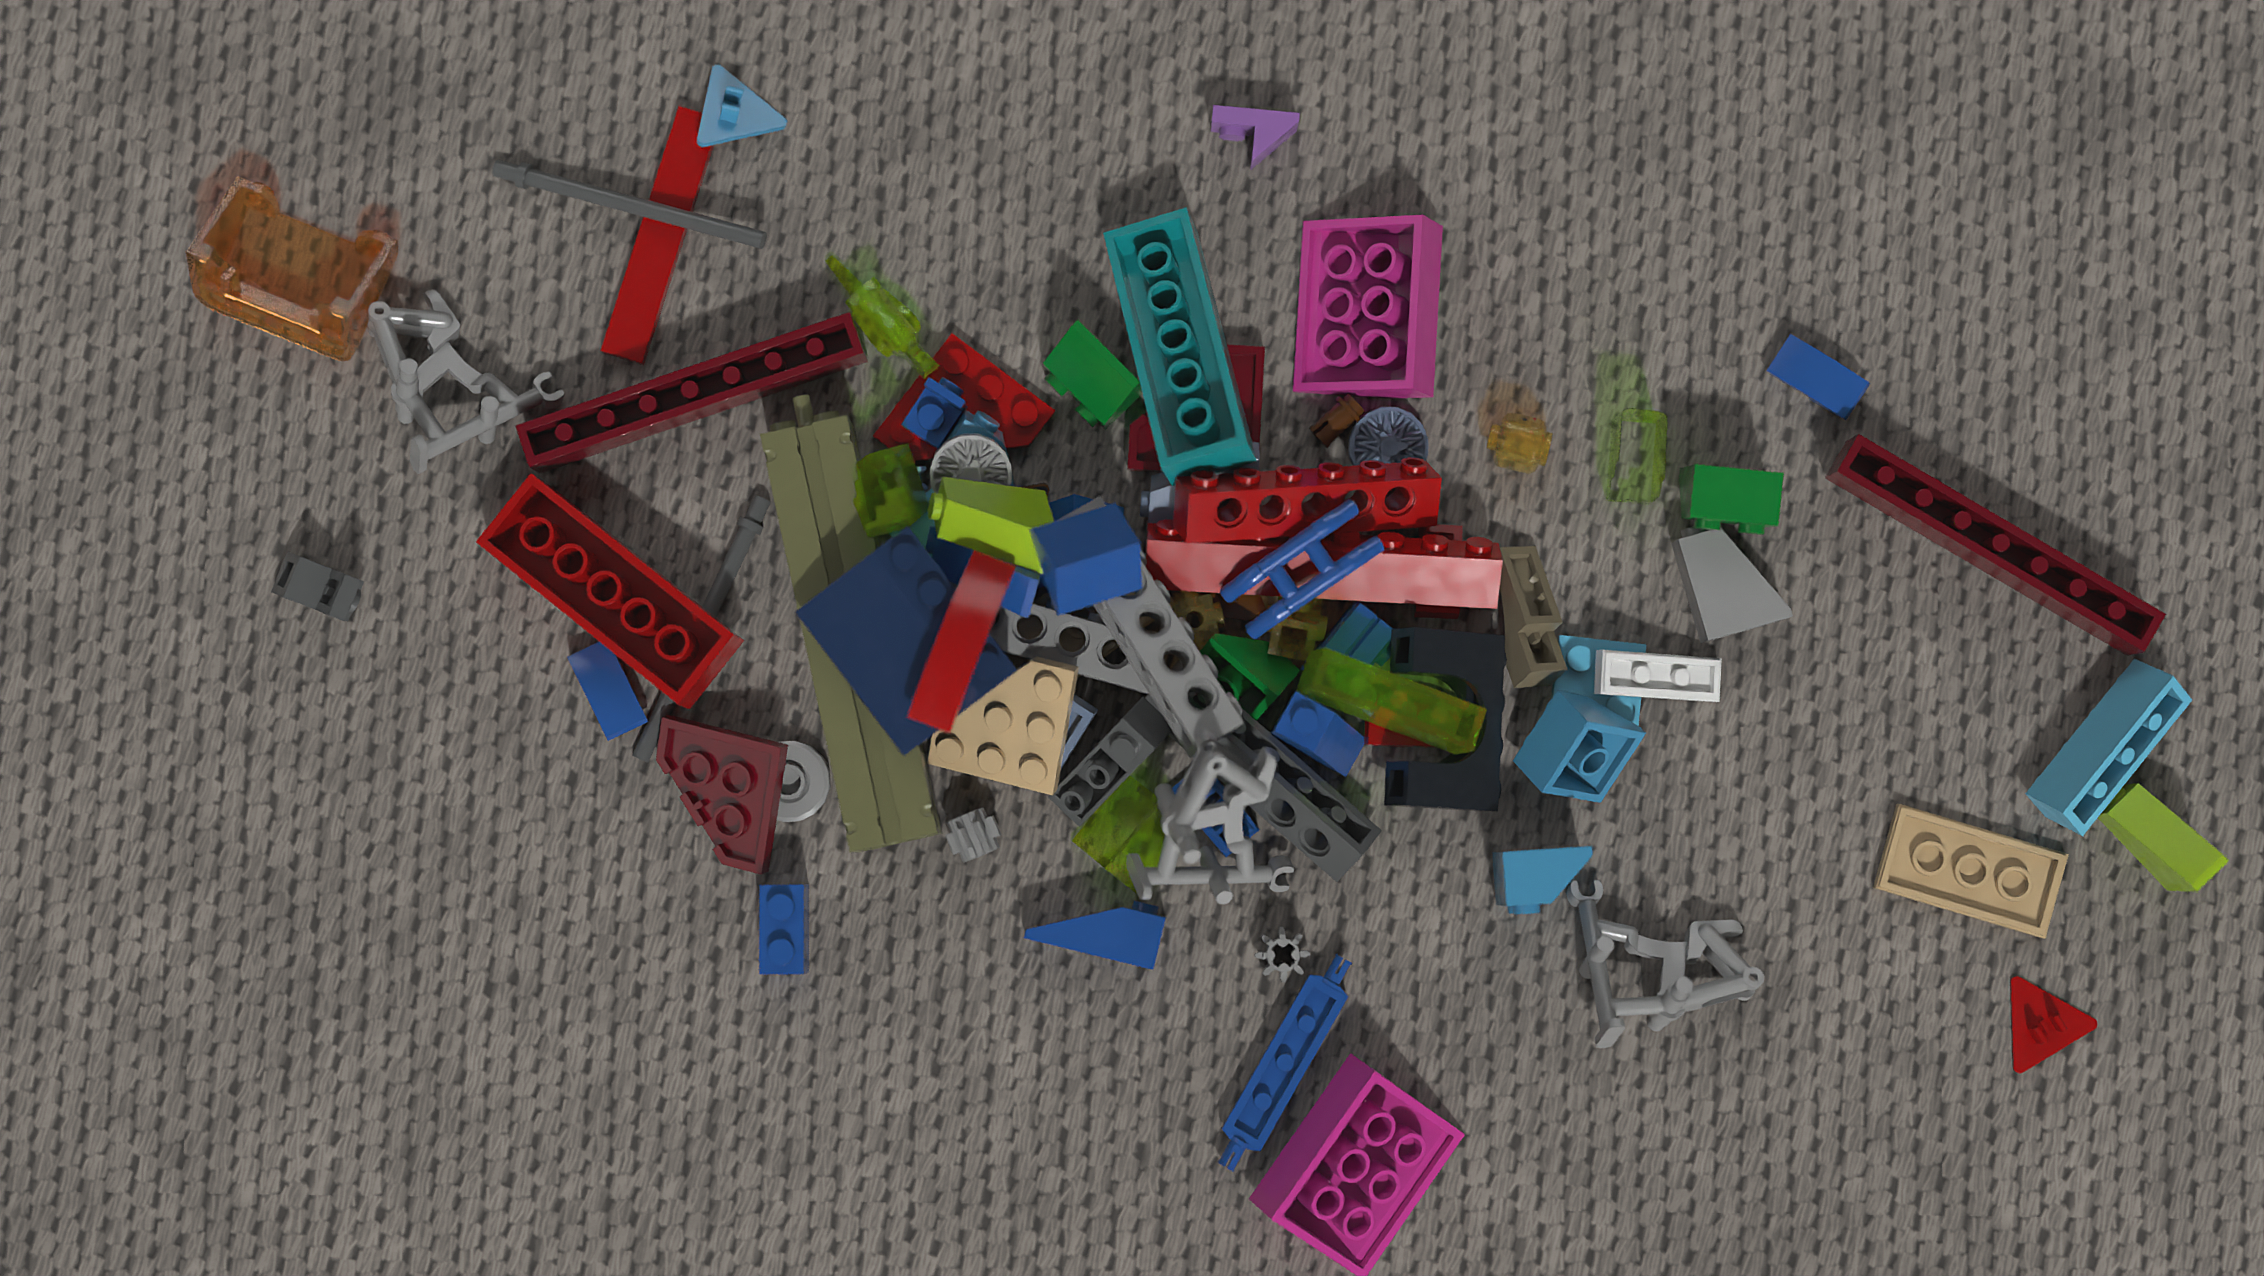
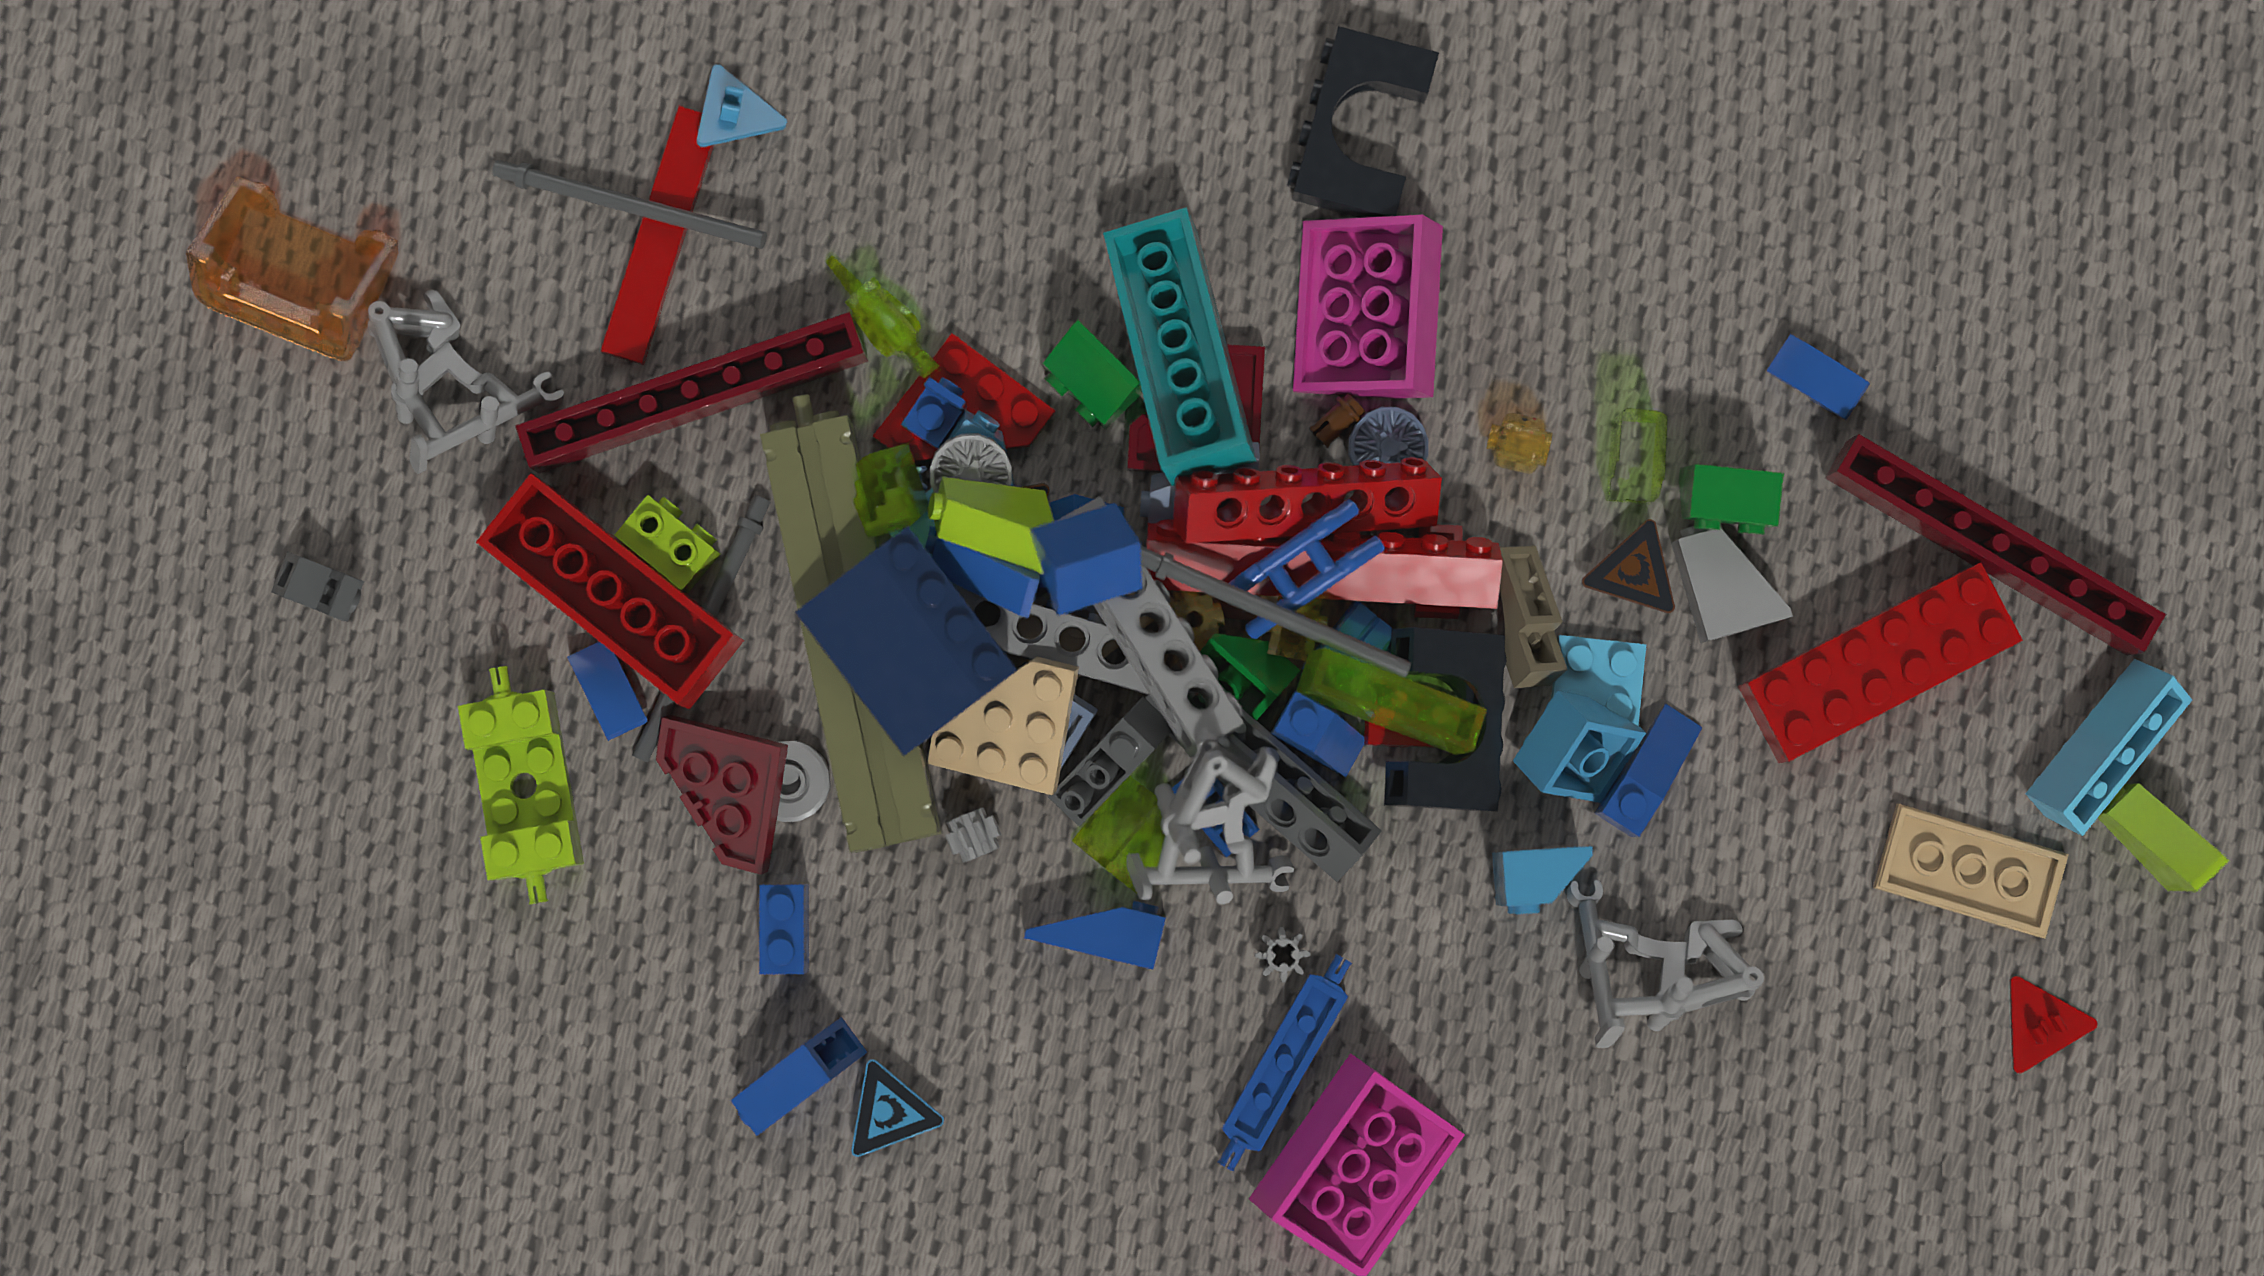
(513, 737): none -> lime brick
(667, 543): none -> lime brick
(798, 1076): none -> blue slope
(889, 1112): none -> black piece
(961, 641): red slope -> none
(1166, 566): none -> dark grey bar
(1266, 126): medium lavender slope -> none
(1355, 66): none -> black arch
(1635, 571): none -> black piece
(1649, 772): none -> blue slope
(1657, 676): white tile -> none
(1880, 663): none -> red brick

